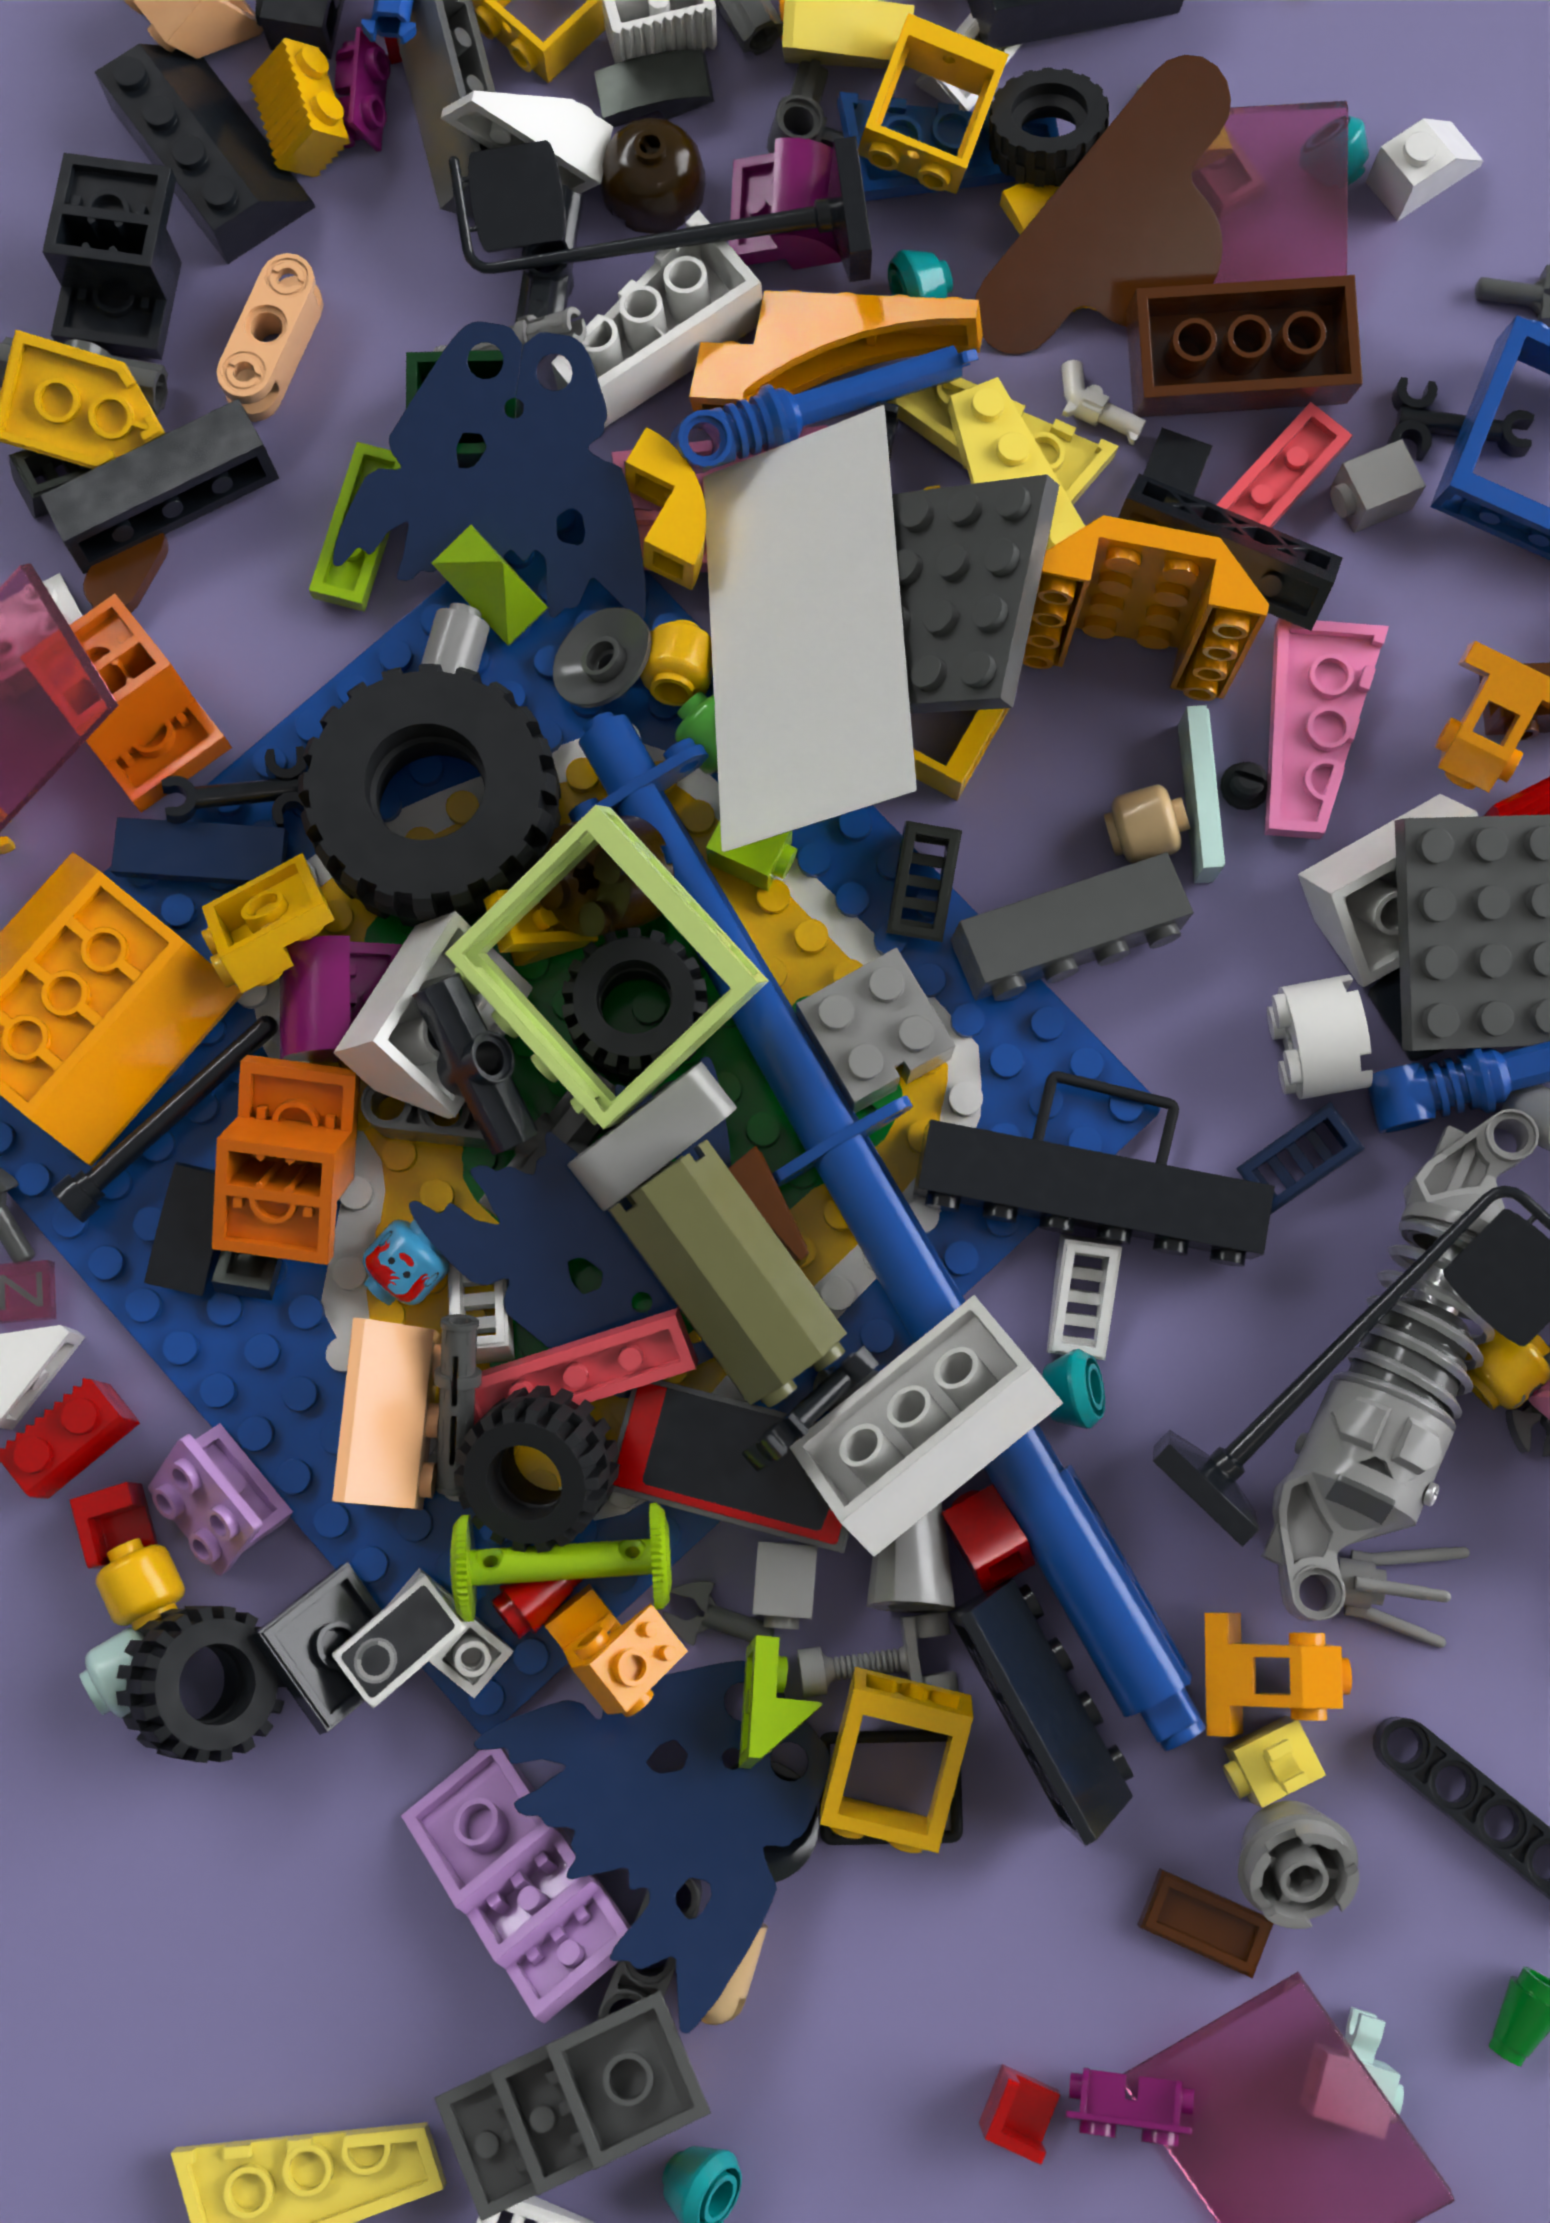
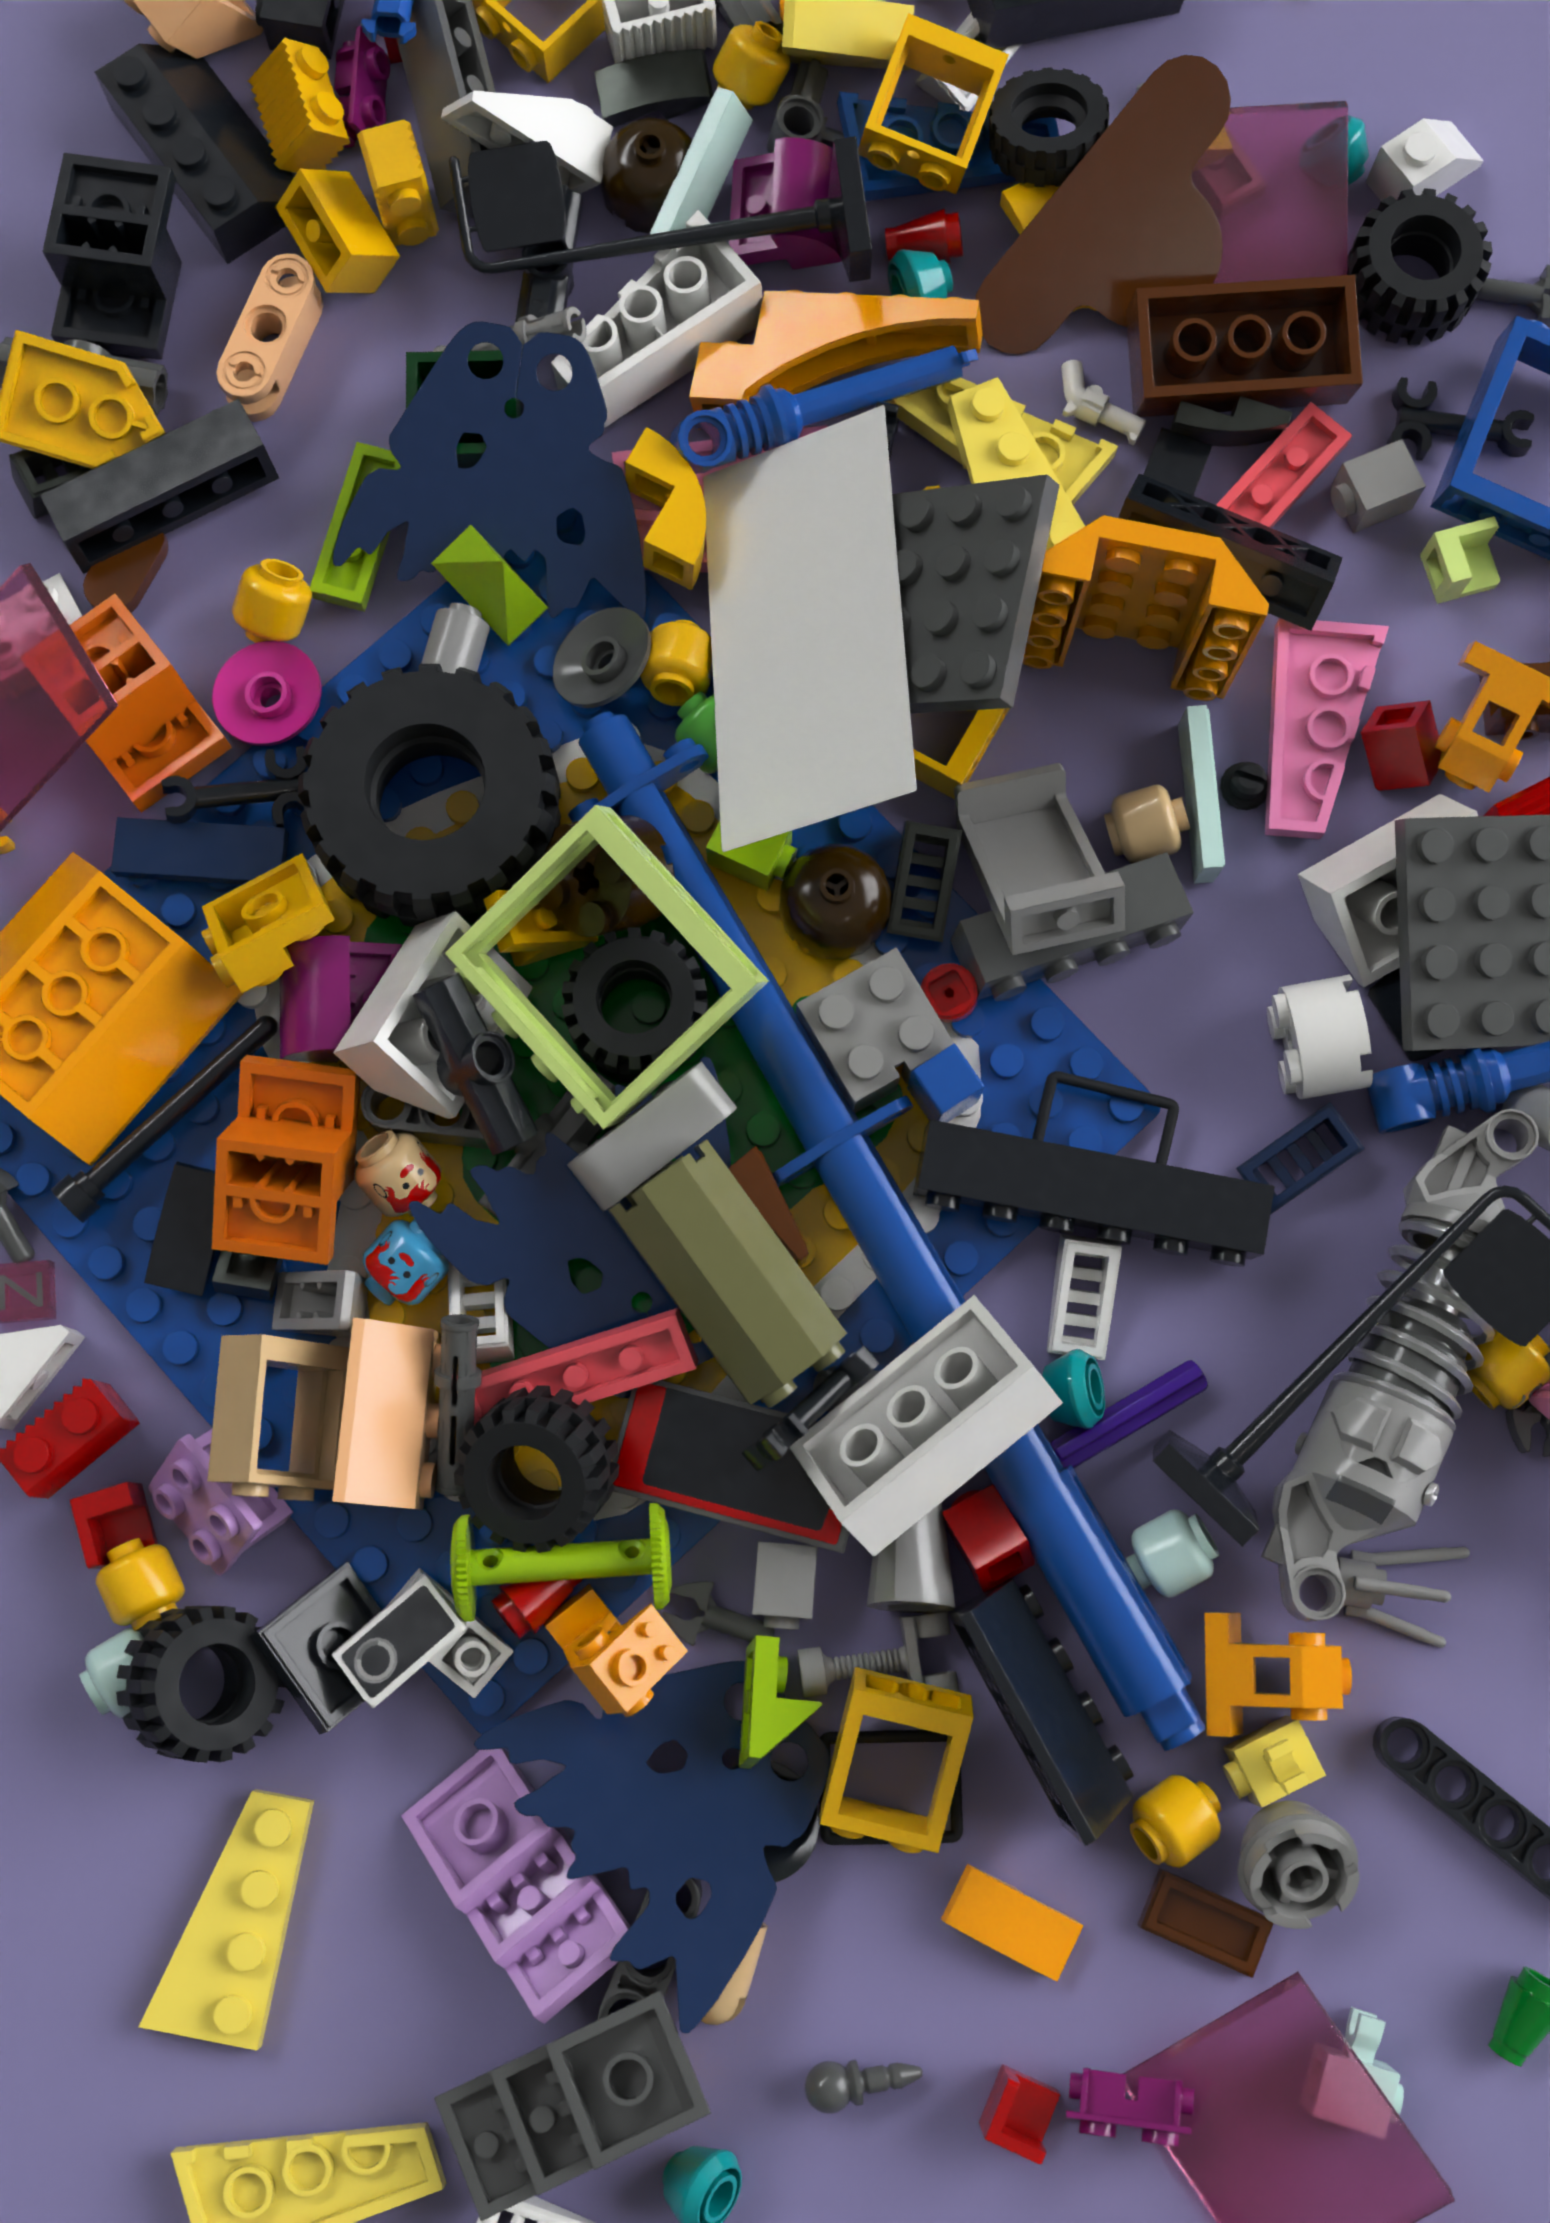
(233, 1944): none -> light yellow wing
(239, 1414): none -> tan window
(253, 678): none -> dark pink dish
(272, 601): none -> yellow head
(319, 1302): none -> light grey slope
(337, 231): none -> yellow brick
(396, 1172): none -> tan head
(399, 182): none -> yellow brick
(705, 162): none -> light aqua tile
(752, 63): none -> yellow head
(833, 2086): none -> dark grey bar
(835, 923): none -> dark brown cylinder
(932, 233): none -> red cone
(945, 1085): none -> blue piece
(951, 991): none -> red tile
(1012, 1922): none -> light orange slope
(1037, 860): none -> light grey panel
(1131, 1414): none -> dark purple axle
(1172, 1553): none -> light aqua head
(1176, 1821): none -> yellow head
(1247, 425): none -> pearl dark grey slope
(1402, 745): none -> red panel
(1431, 231): none -> black tyre
(1461, 560): none -> yellowish green panel

